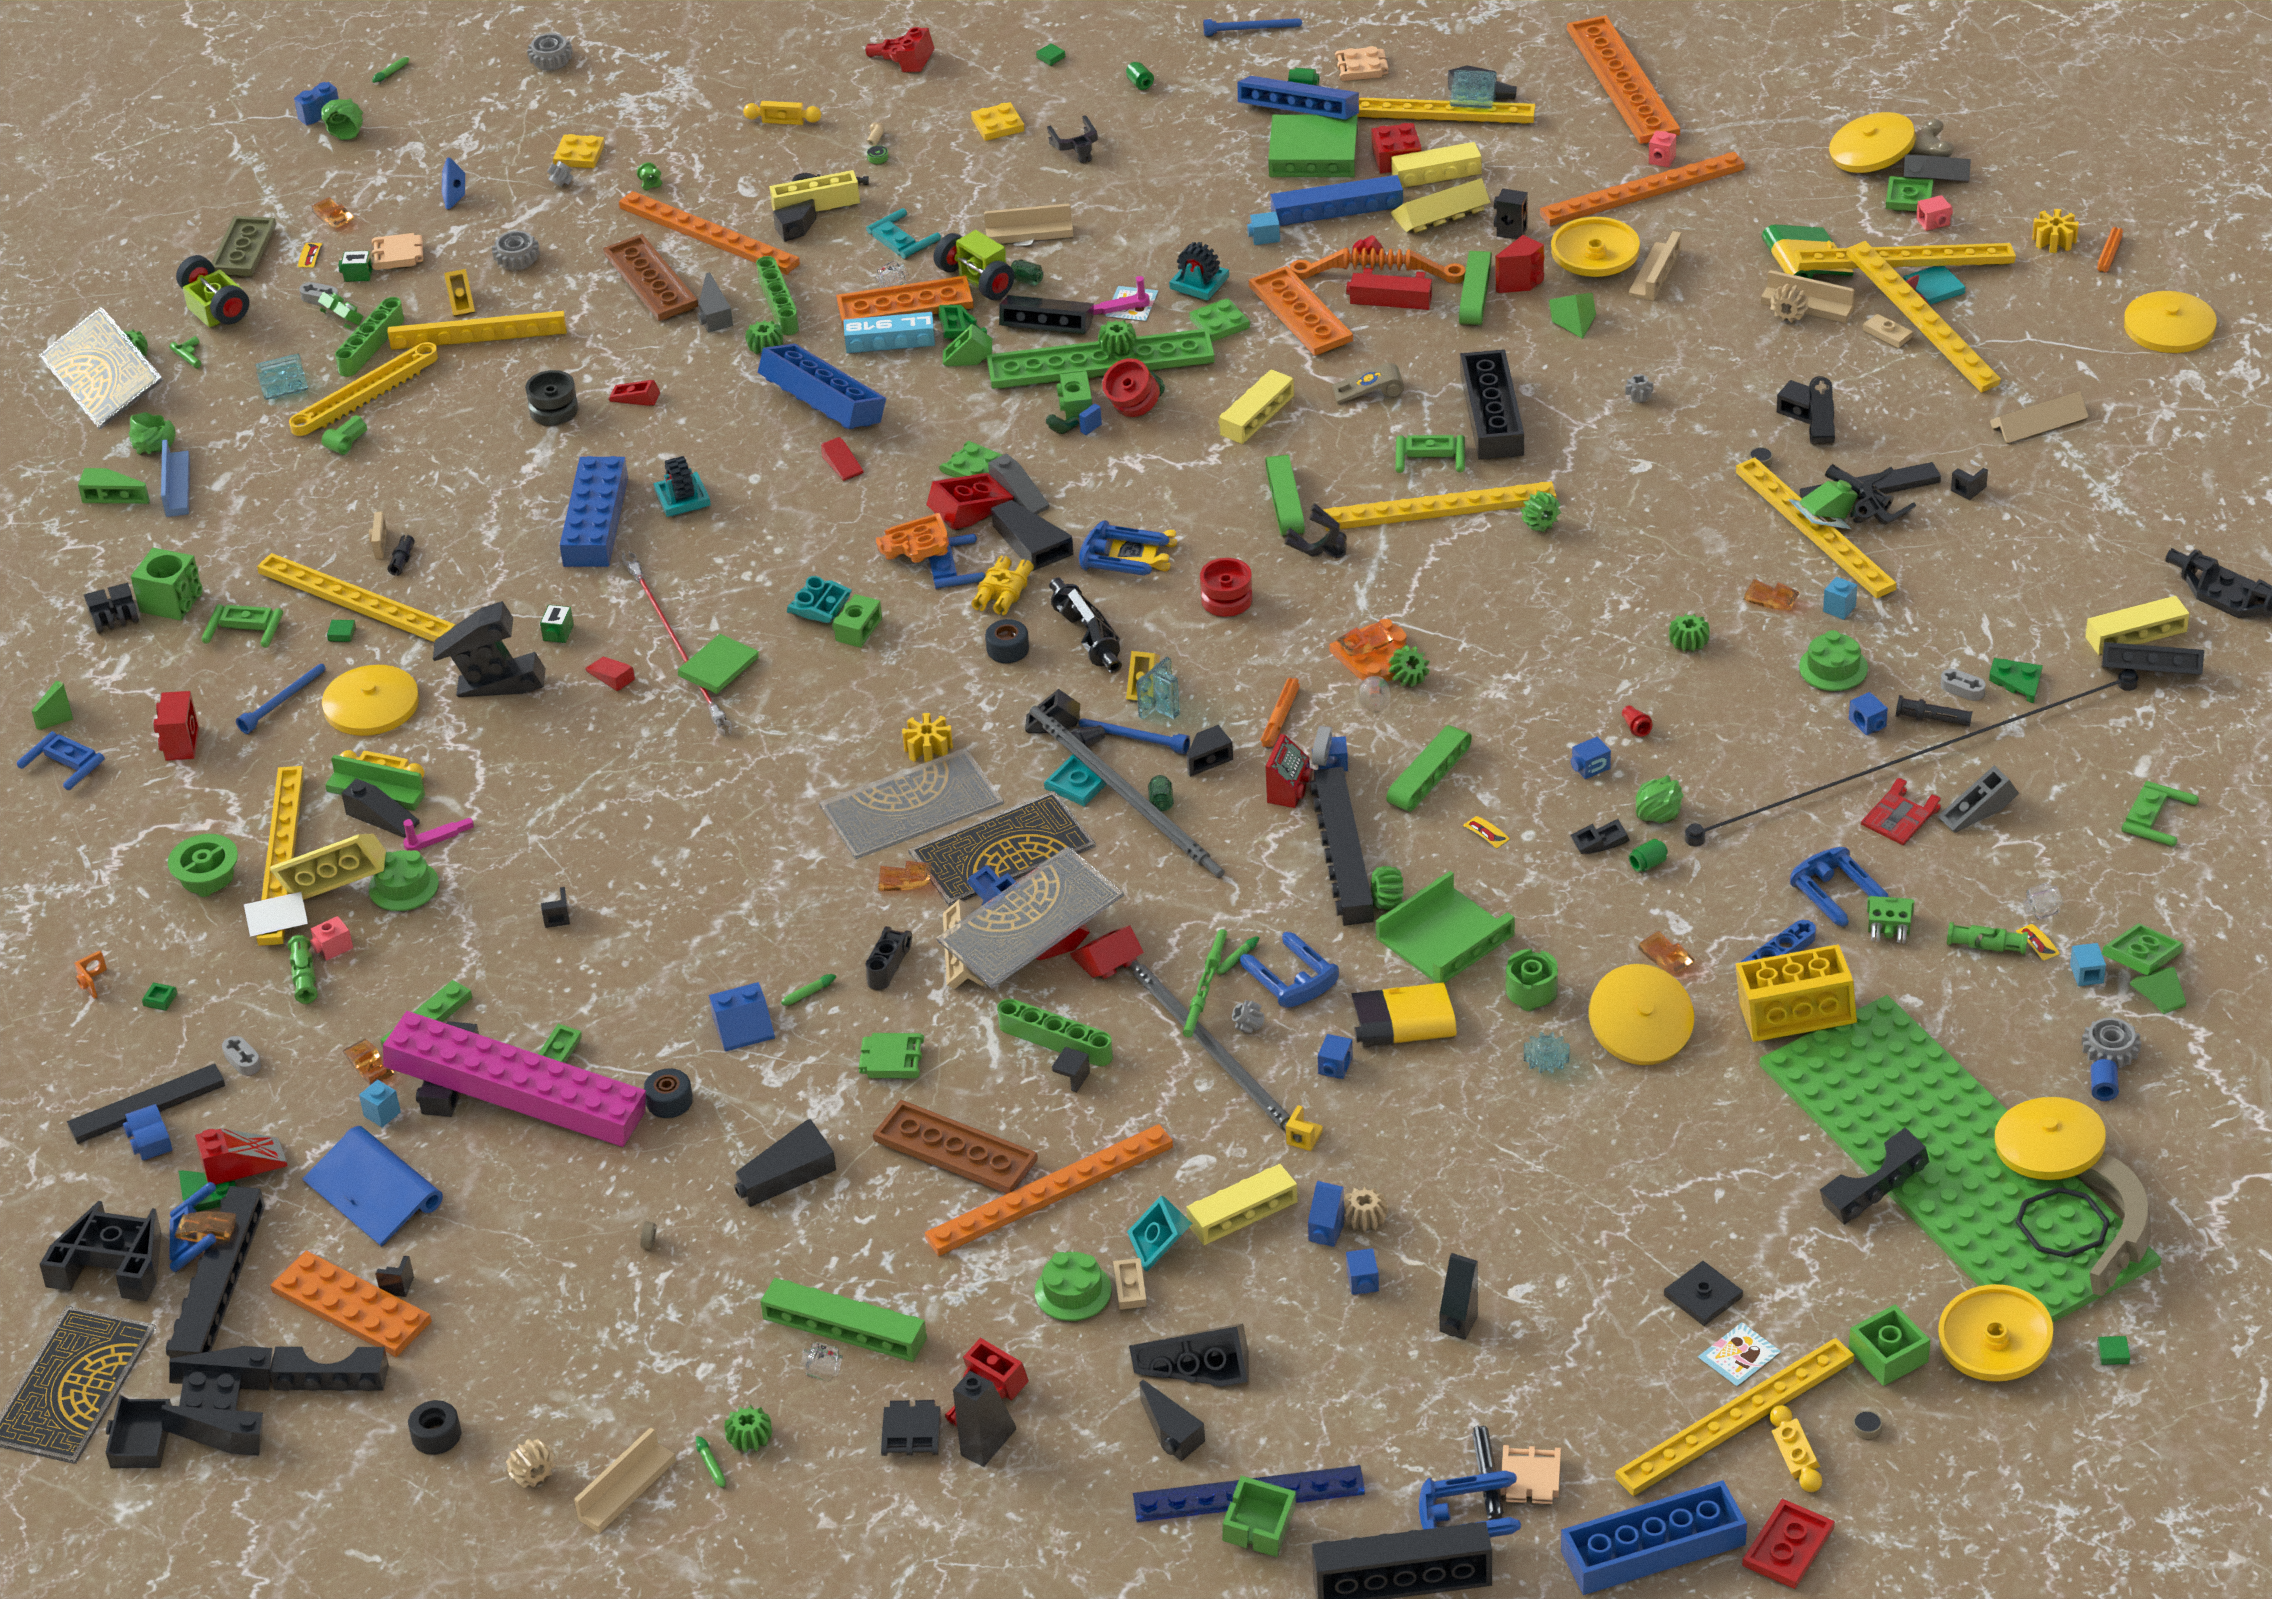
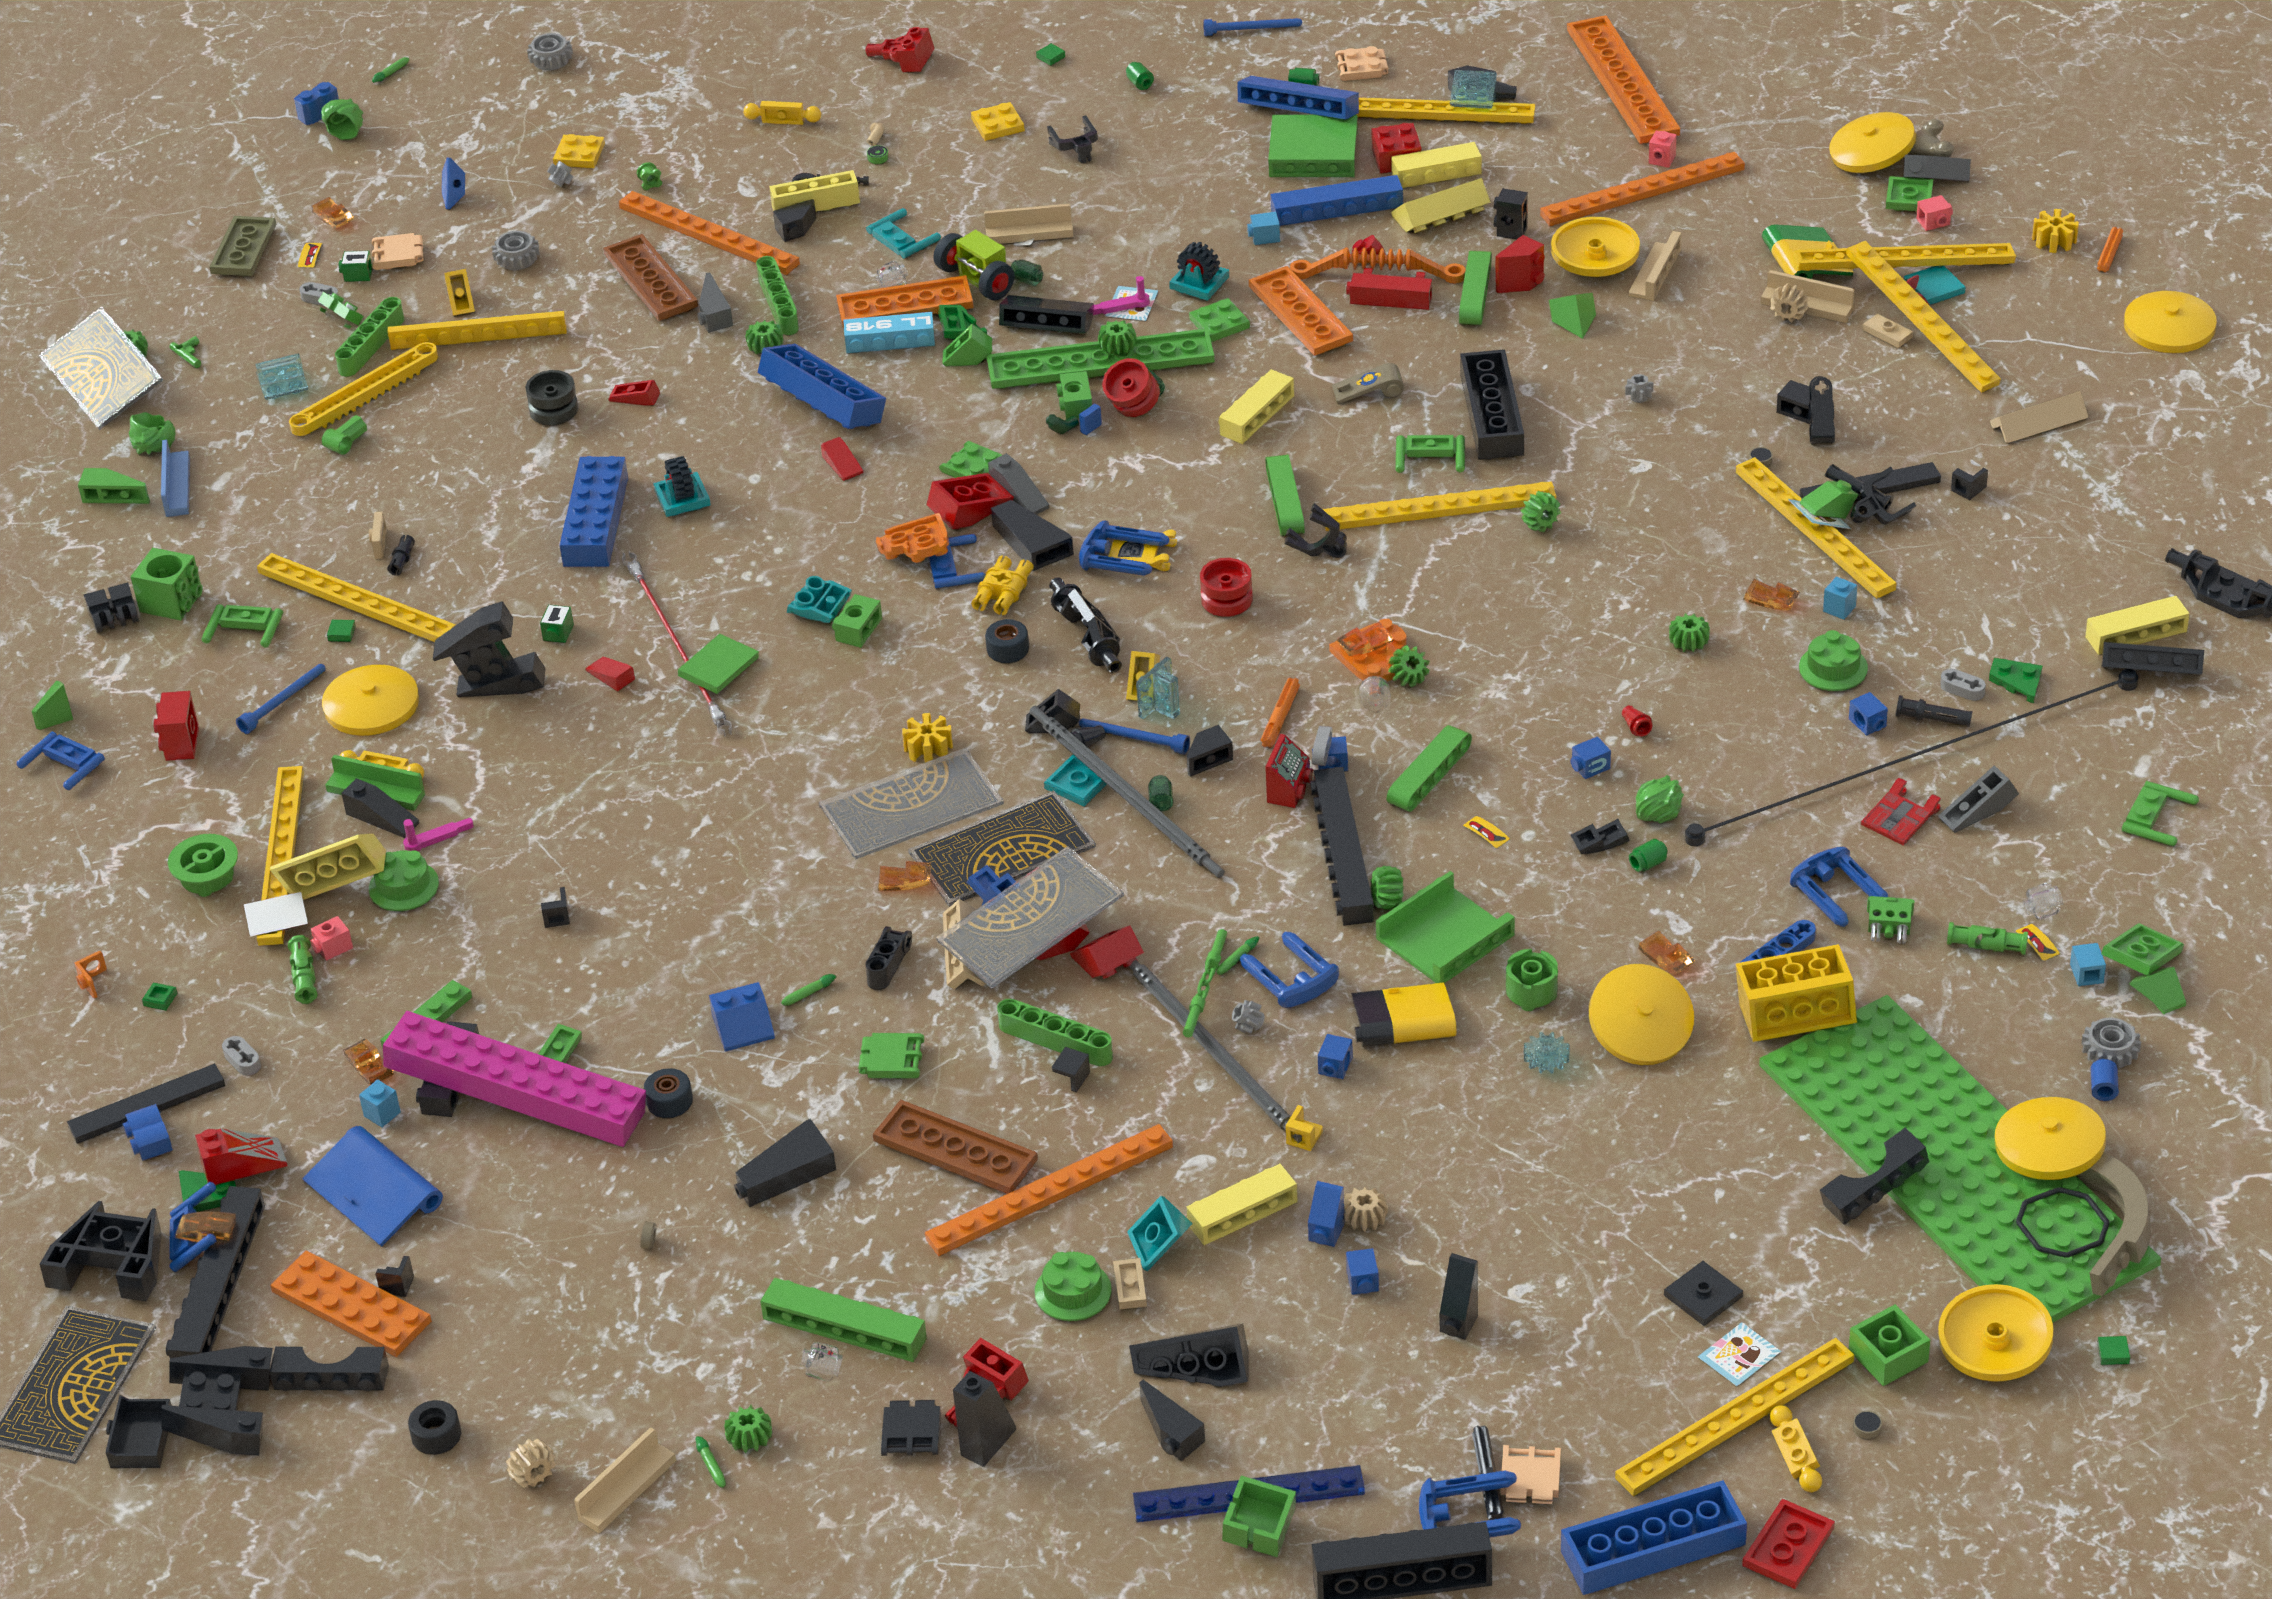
(211, 293): brick -> none

